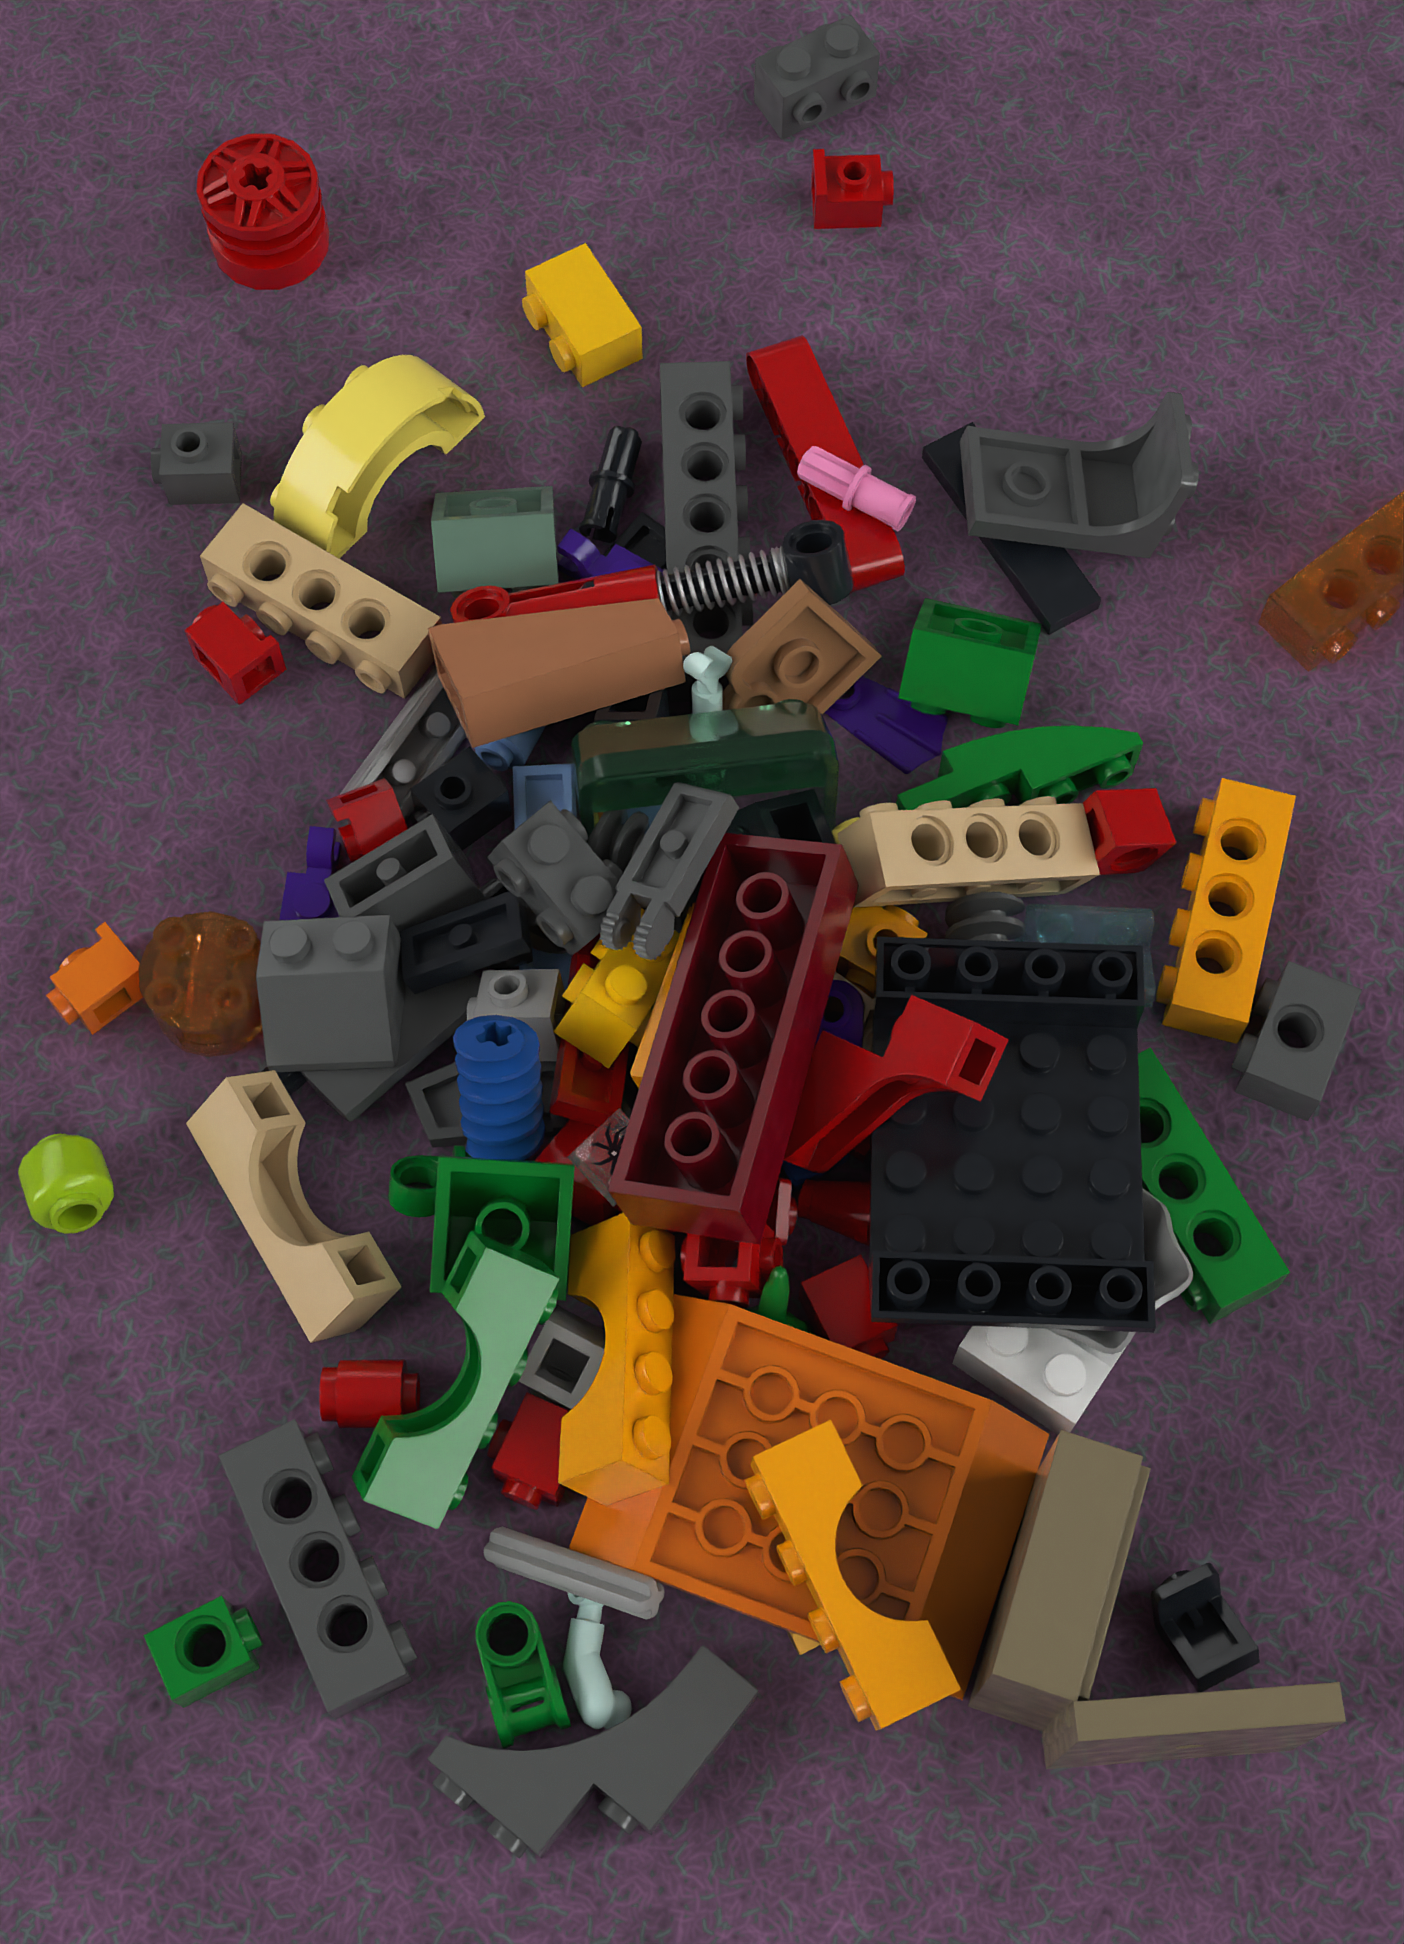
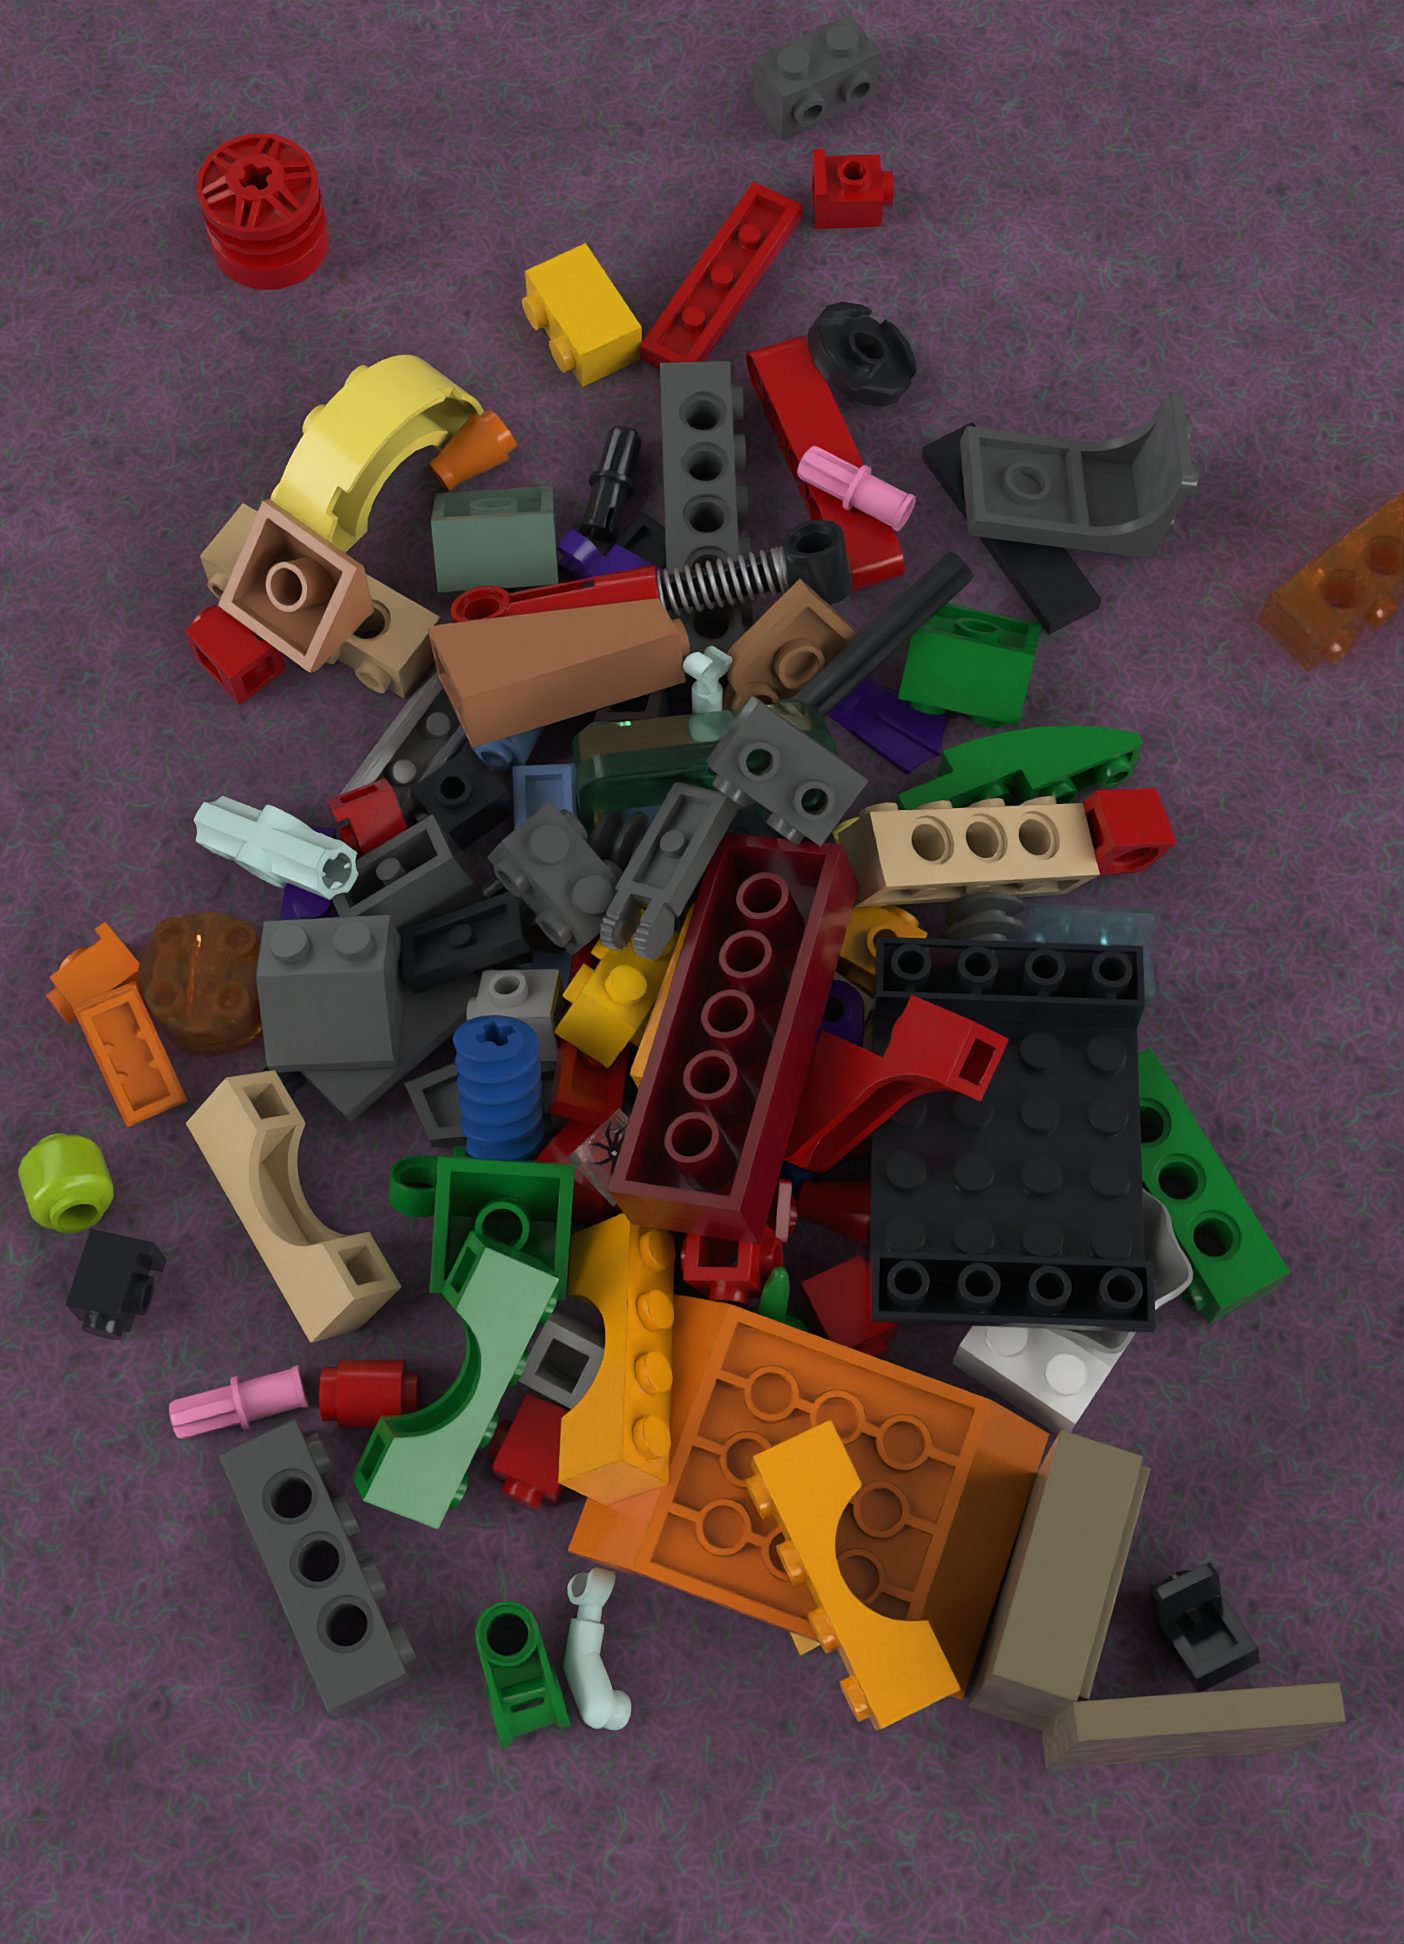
(113, 1283): none -> black brick
(130, 1054): none -> orange plate
(174, 1646): green brick -> none
(198, 463): dark grey brick -> none
(238, 1403): none -> bright pink axle
(276, 847): none -> light aqua piece
(296, 588): none -> nougat slope
(474, 449): none -> orange cone
(574, 1572): light grey axle -> none
(635, 1764): dark grey arch -> none
(722, 278): none -> red plate
(787, 770): none -> dark grey brick
(872, 379): none -> black tile
(886, 634): none -> black axle
(1258, 825): light orange brick -> none
(1318, 1012): dark grey brick -> none

